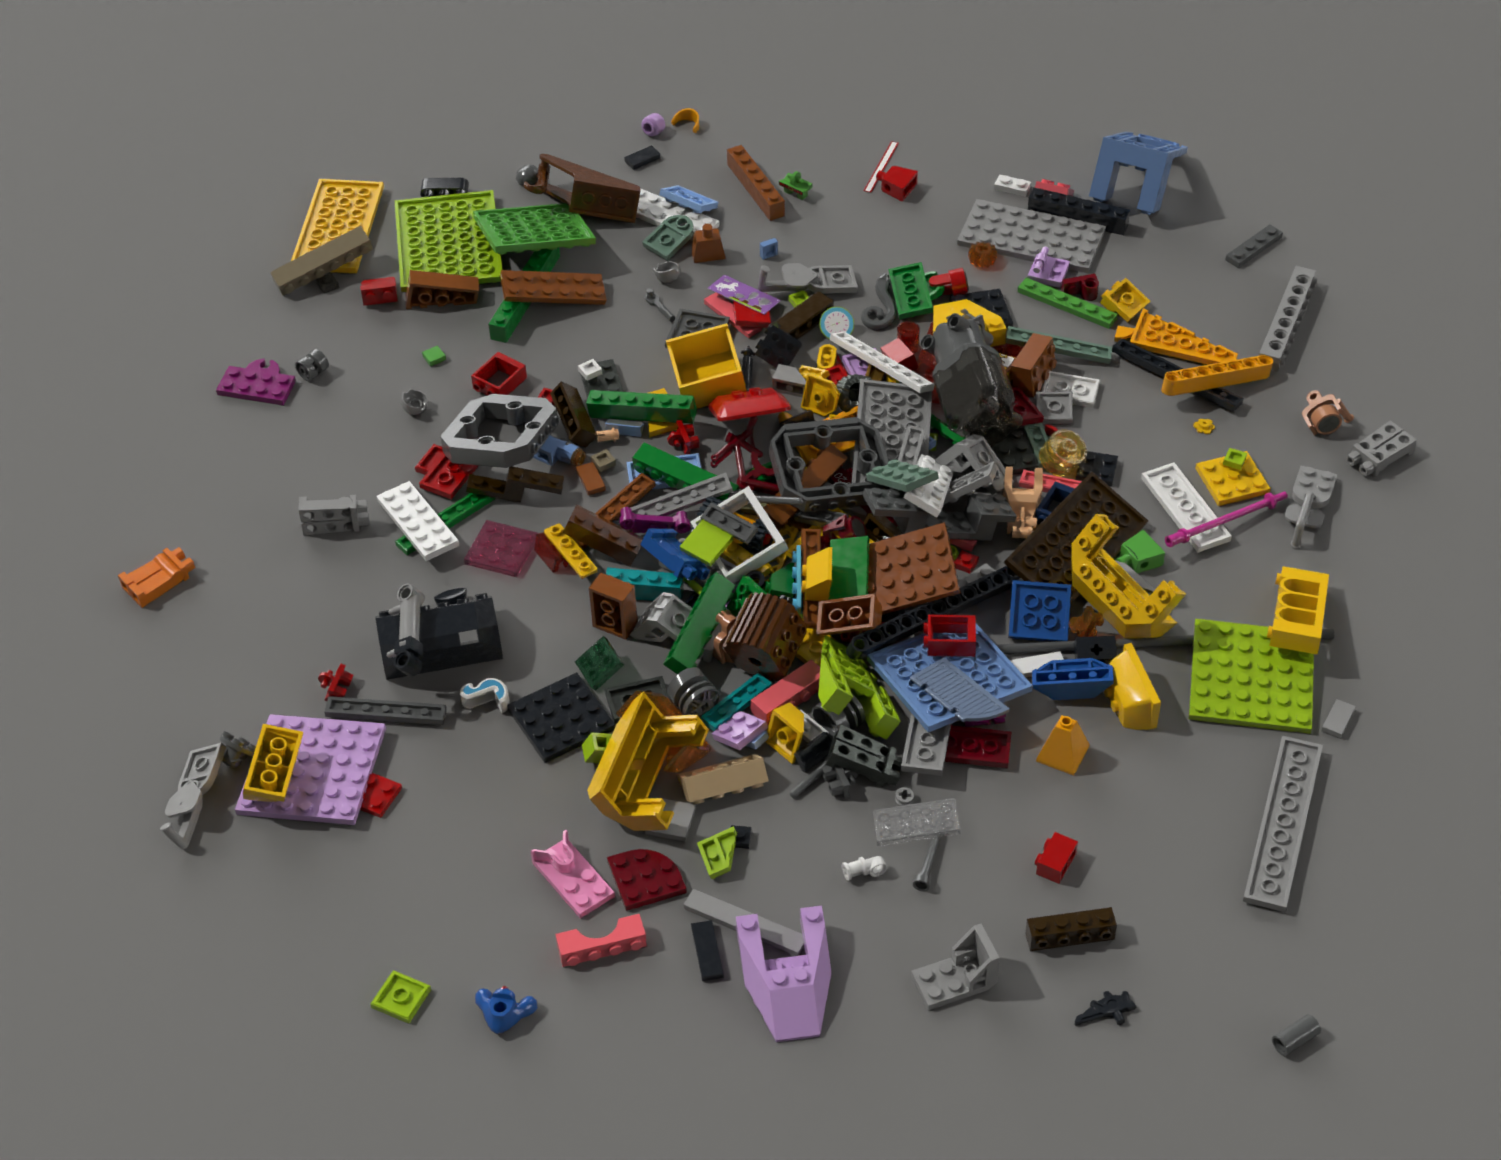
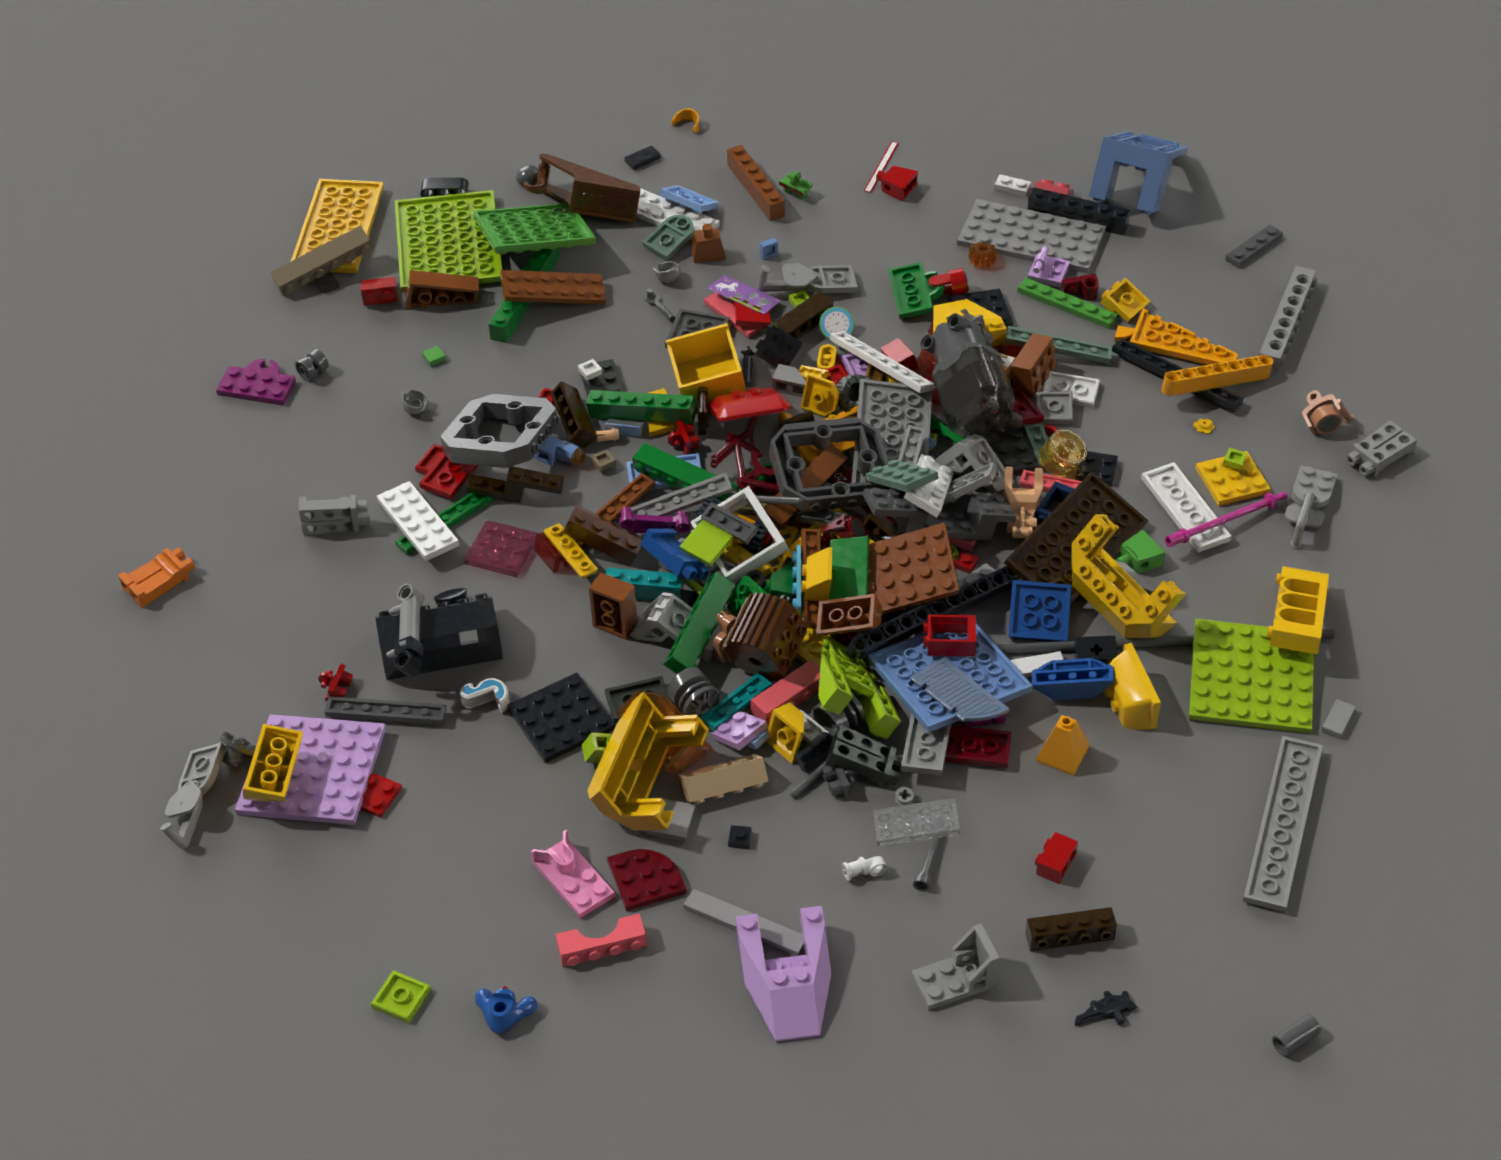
(505, 364): red window -> none
(590, 478): dark orange tile -> none
(599, 663): clear green plate -> none
(653, 124): lavender head -> none
(703, 410): none -> dark brown plate
(707, 950): black tile -> none
(718, 852): lime wing -> none
(882, 286): dark grey plant -> none
(909, 334): clear red wheel -> none
(1086, 623): clear orange hips -> none

